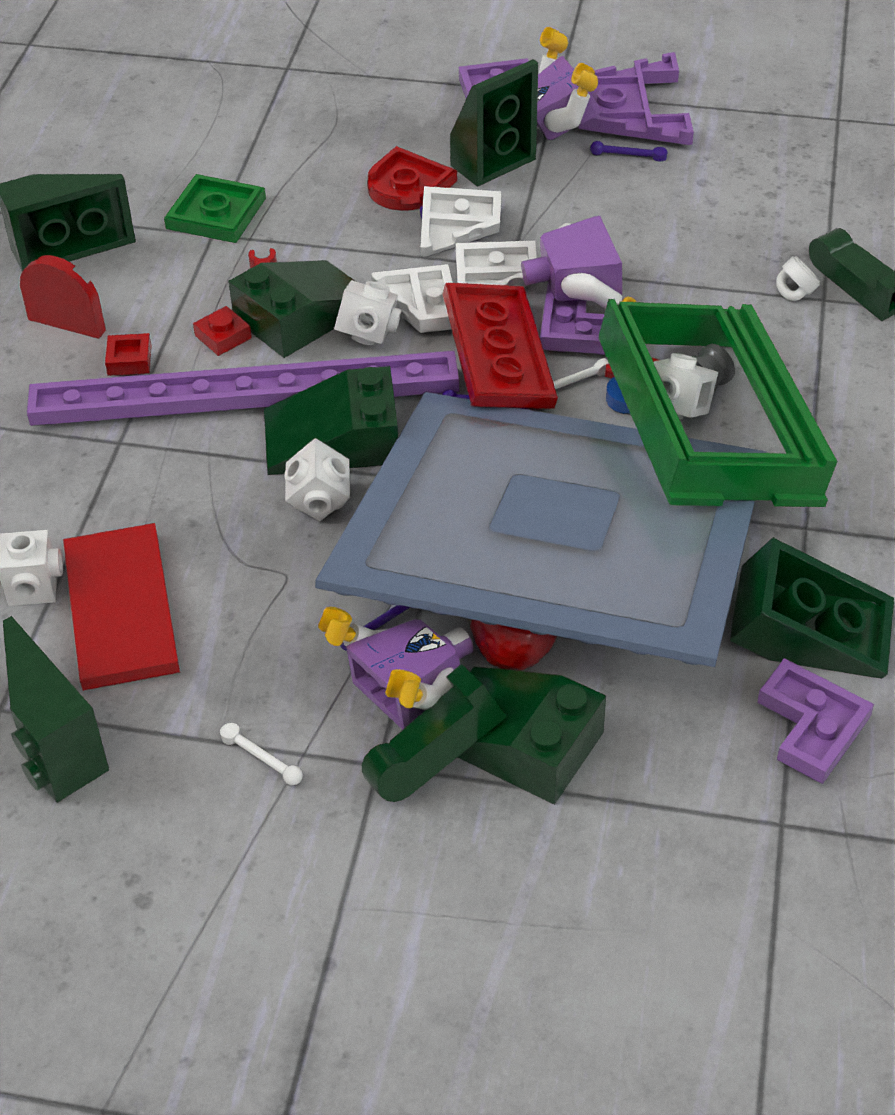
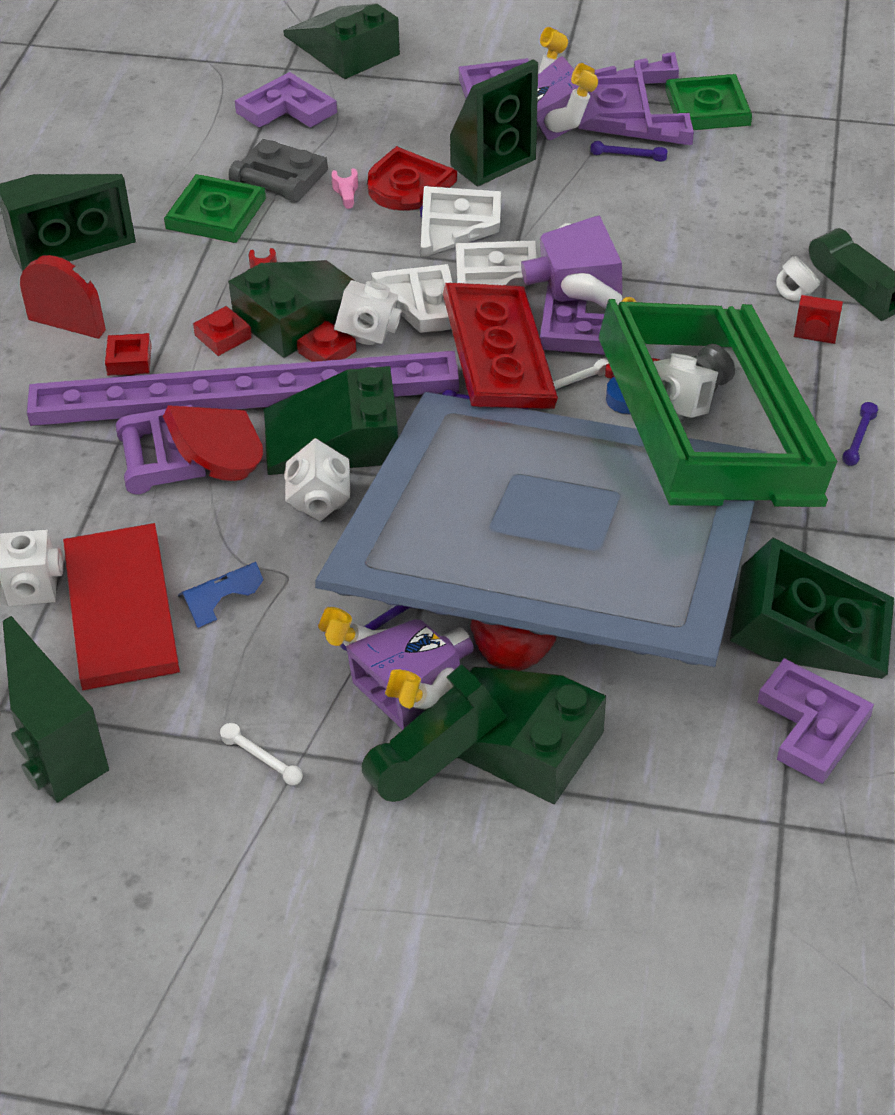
(170, 464): none -> medium lavender plate
(206, 596): none -> blue piece
(215, 440): none -> red tile
(280, 169): none -> dark grey plate
(286, 95): none -> medium lavender plate
(326, 344): none -> red plate
(346, 187): none -> bright pink piece
(349, 37): none -> dark green slope
(710, 101): none -> green tile
(818, 319): none -> red plate
(867, 412): none -> dark purple hinge

